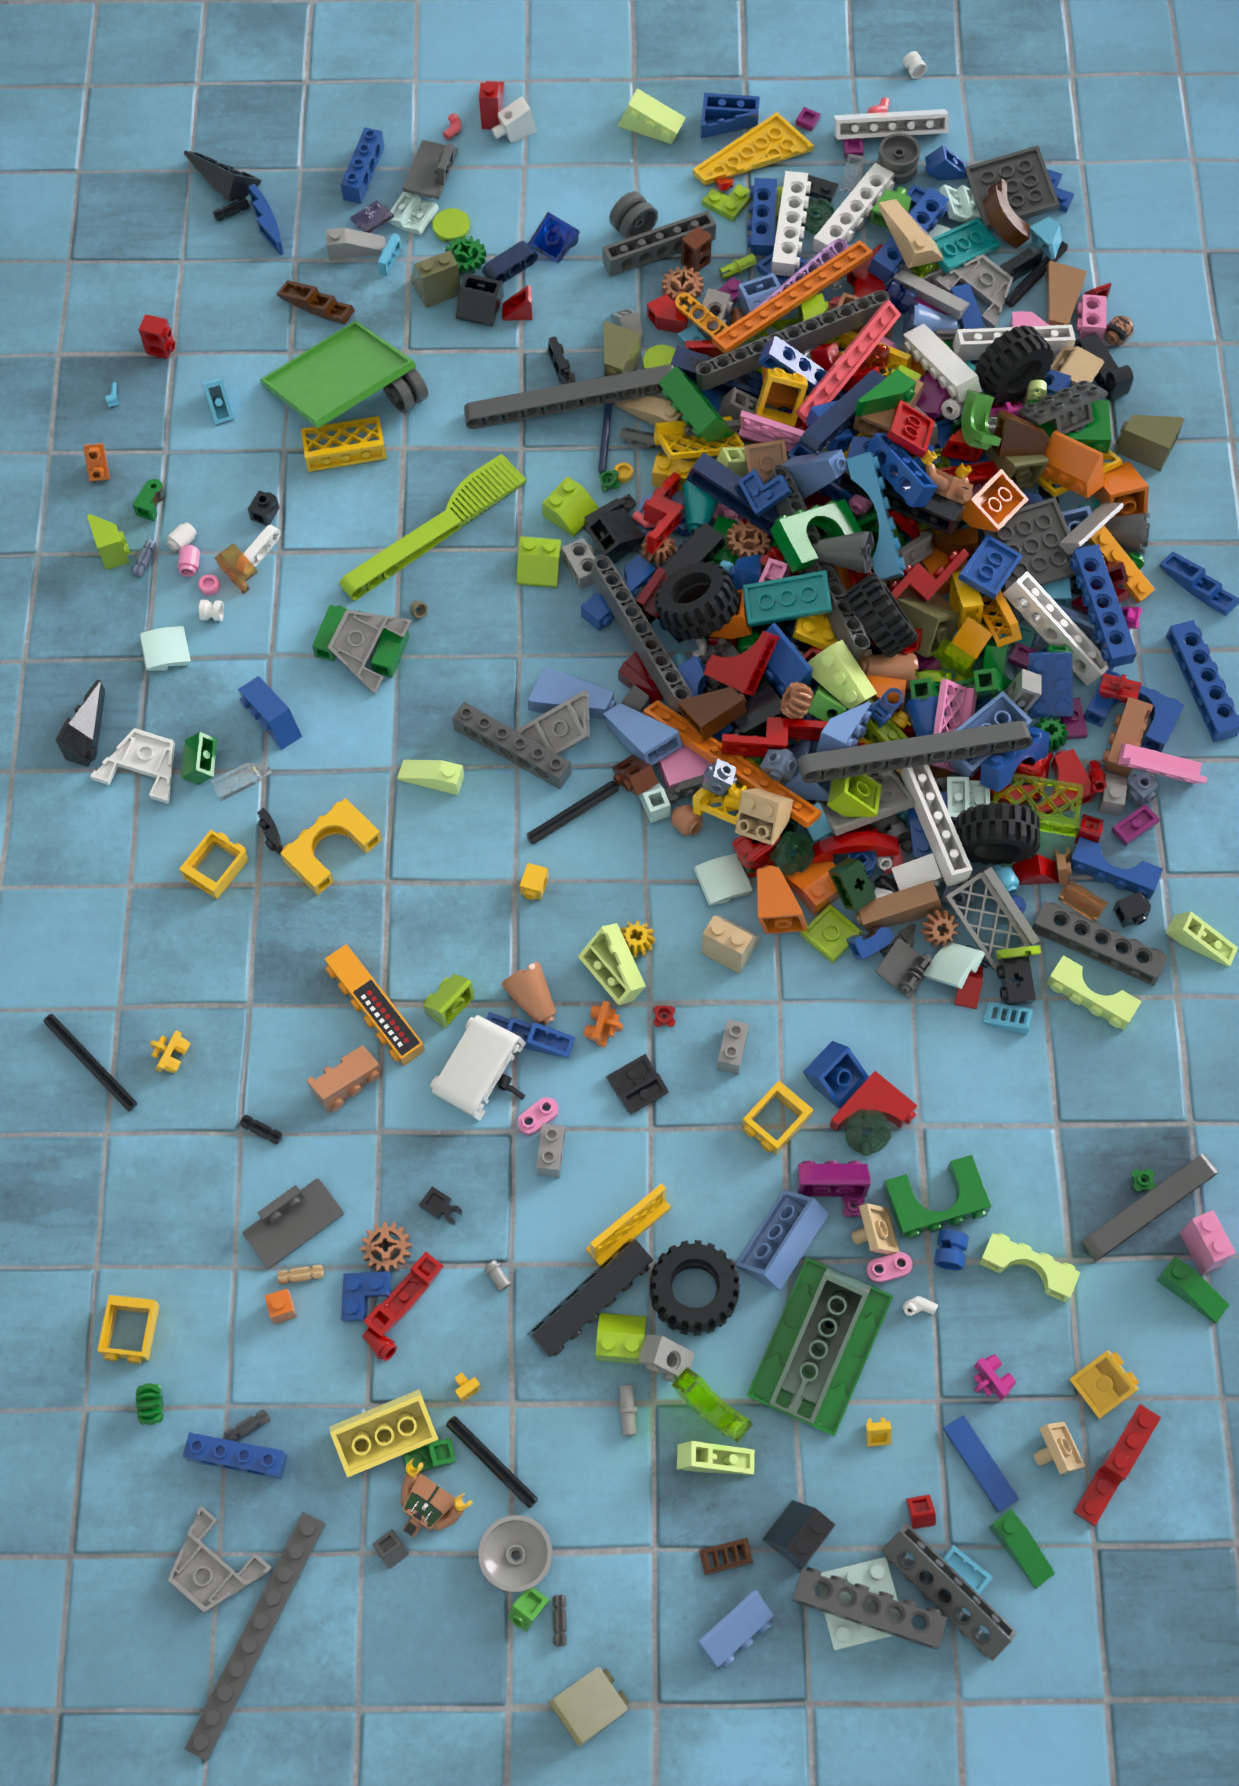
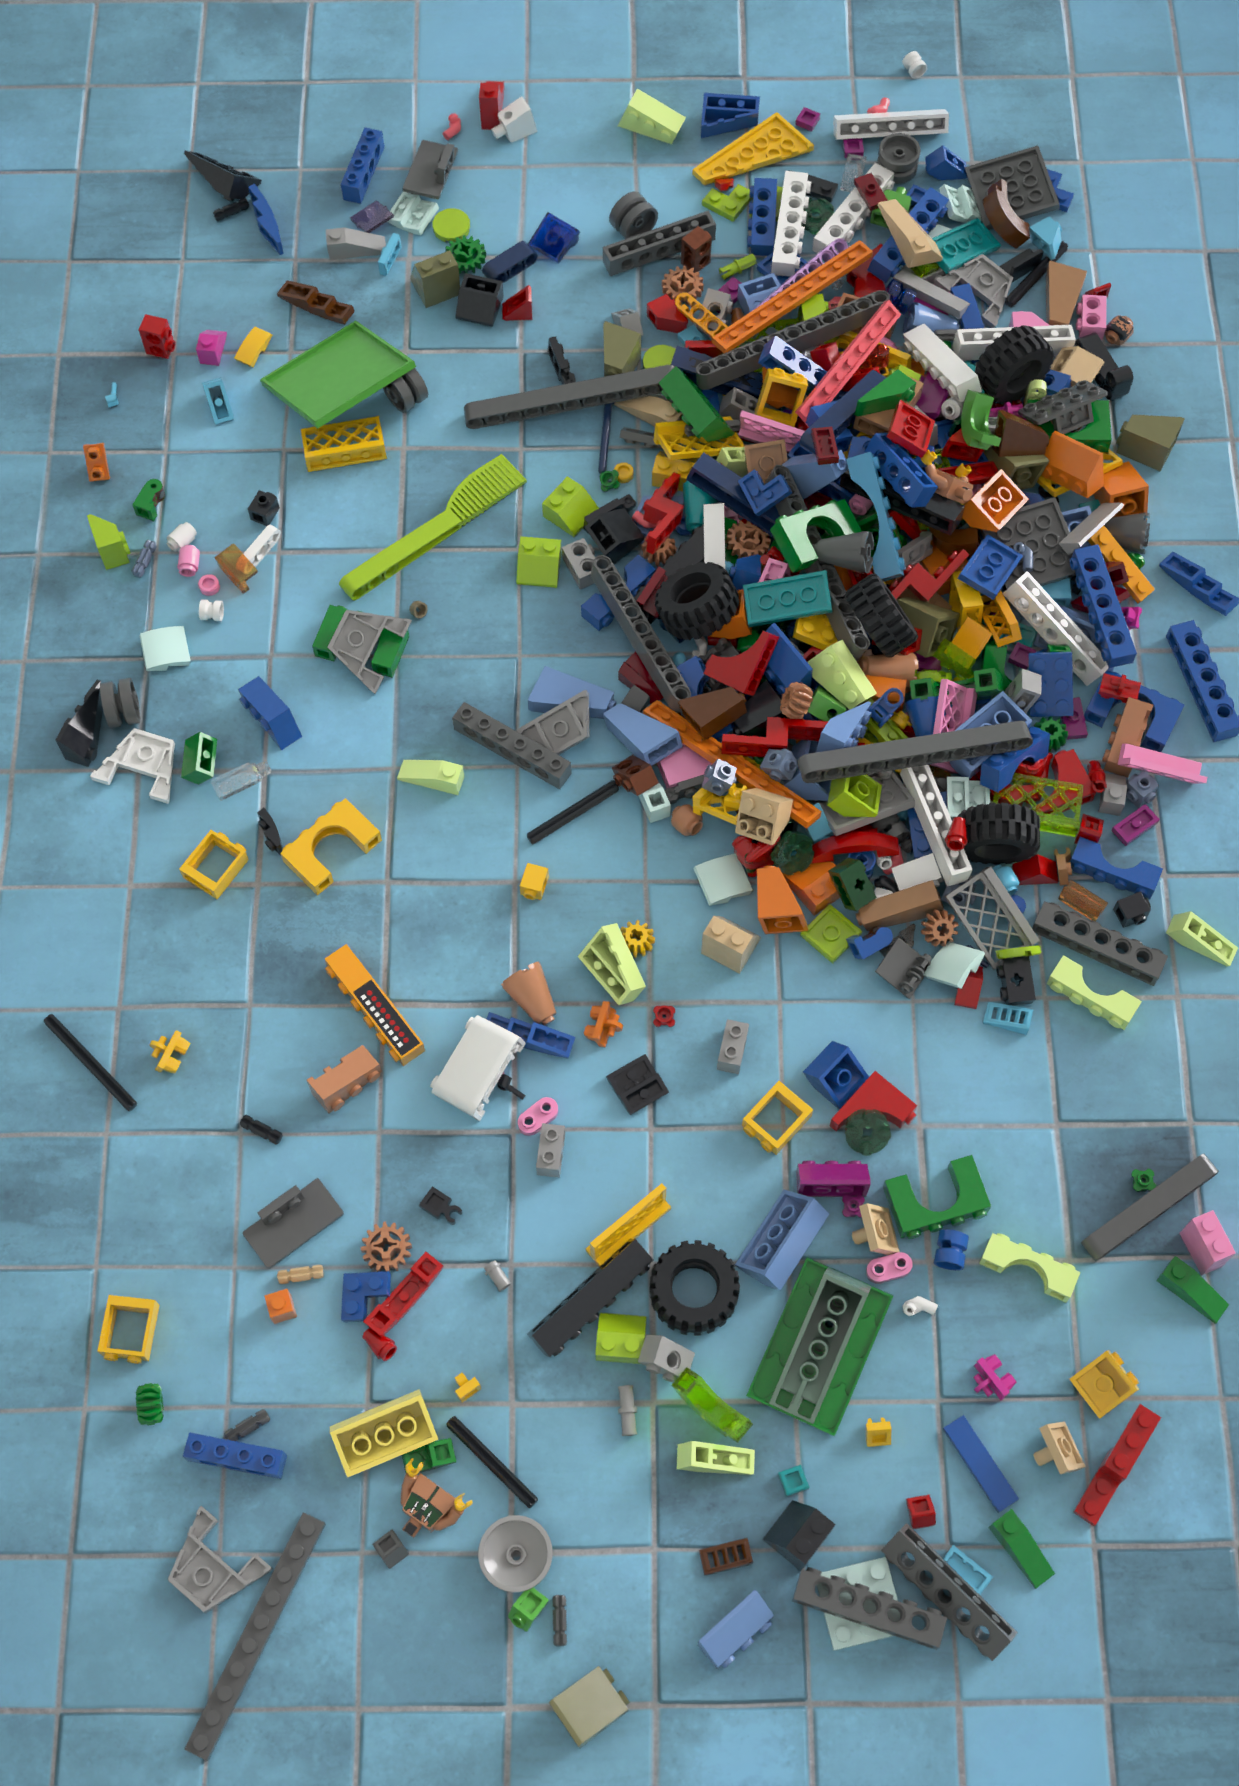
(119, 702): none -> dark grey wheel
(210, 347): none -> dark pink slope
(251, 347): none -> yellow slope
(449, 1000): lime slope -> none
(714, 534): none -> white sticker
(793, 1480): none -> teal tile
(825, 445): none -> dark red plate
(870, 190): none -> dark red plate
(956, 836): none -> red cone
(1027, 556): none -> sand blue arm

